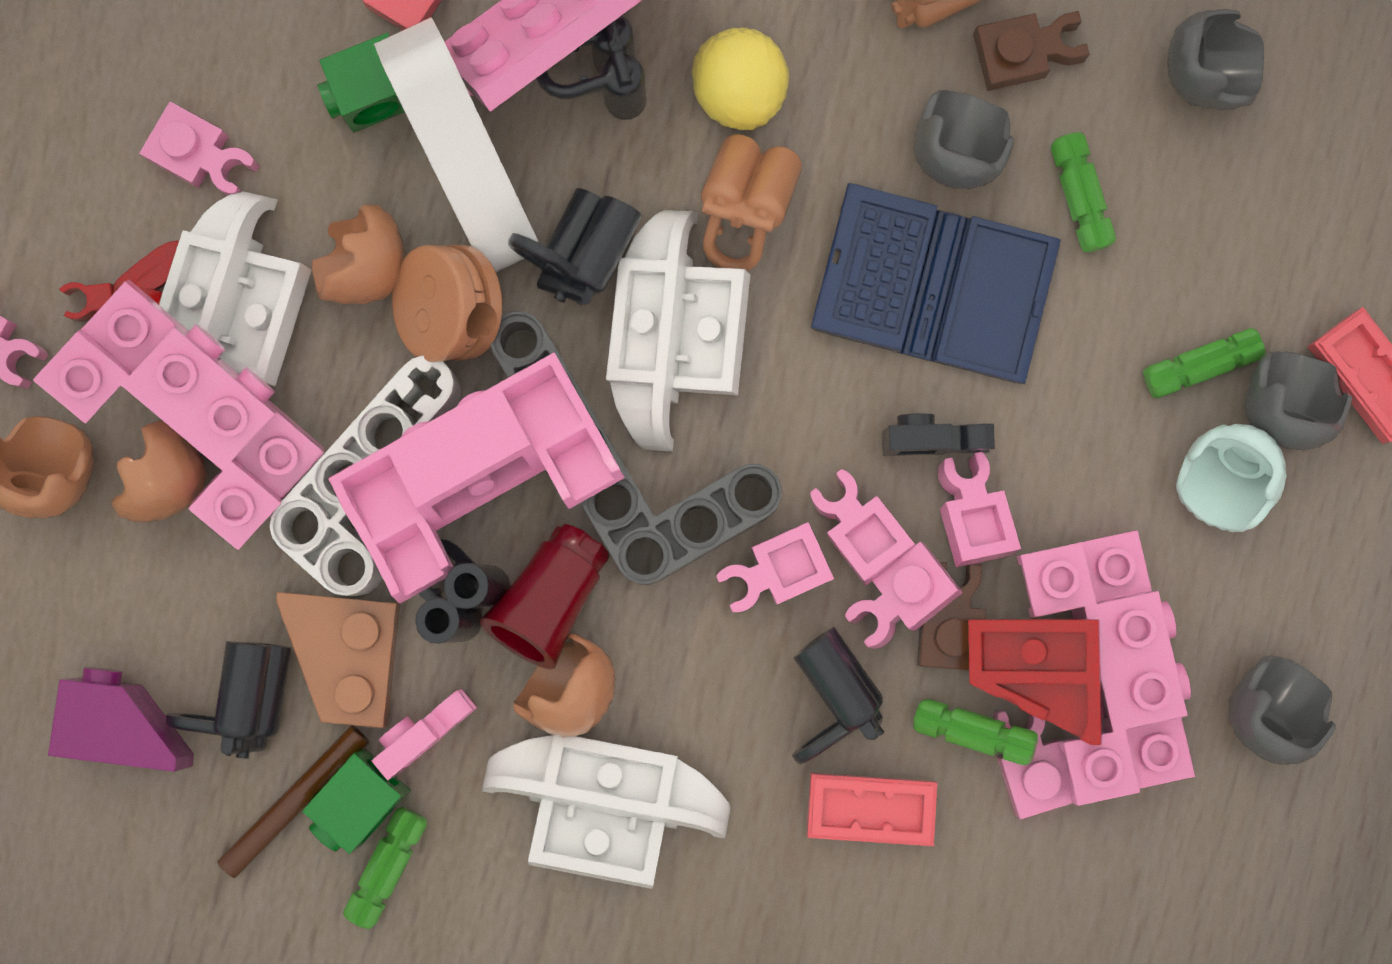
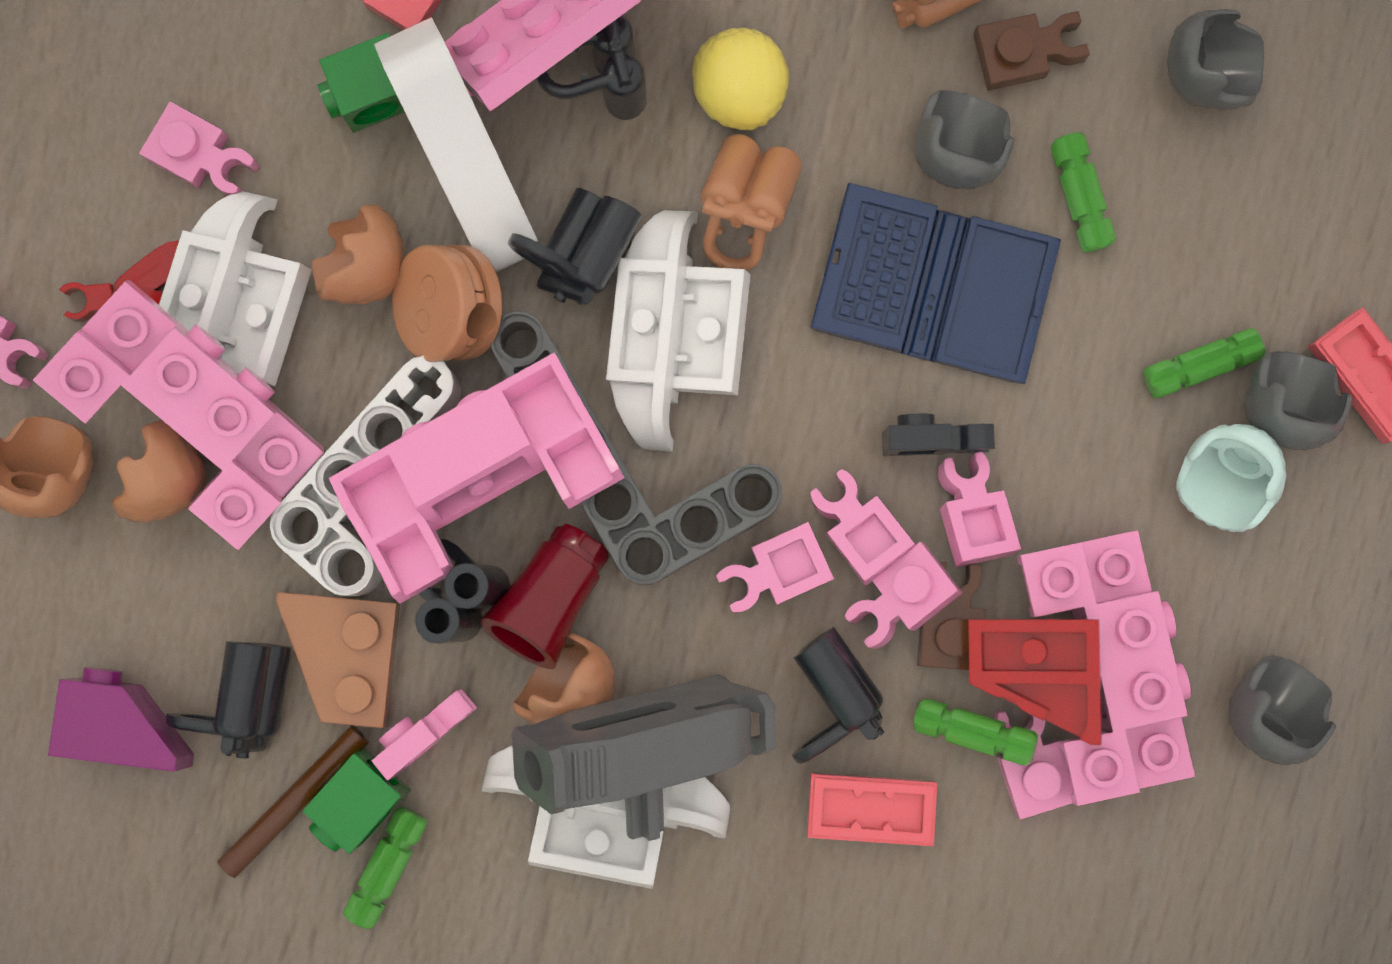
(639, 747): none -> dark grey piece

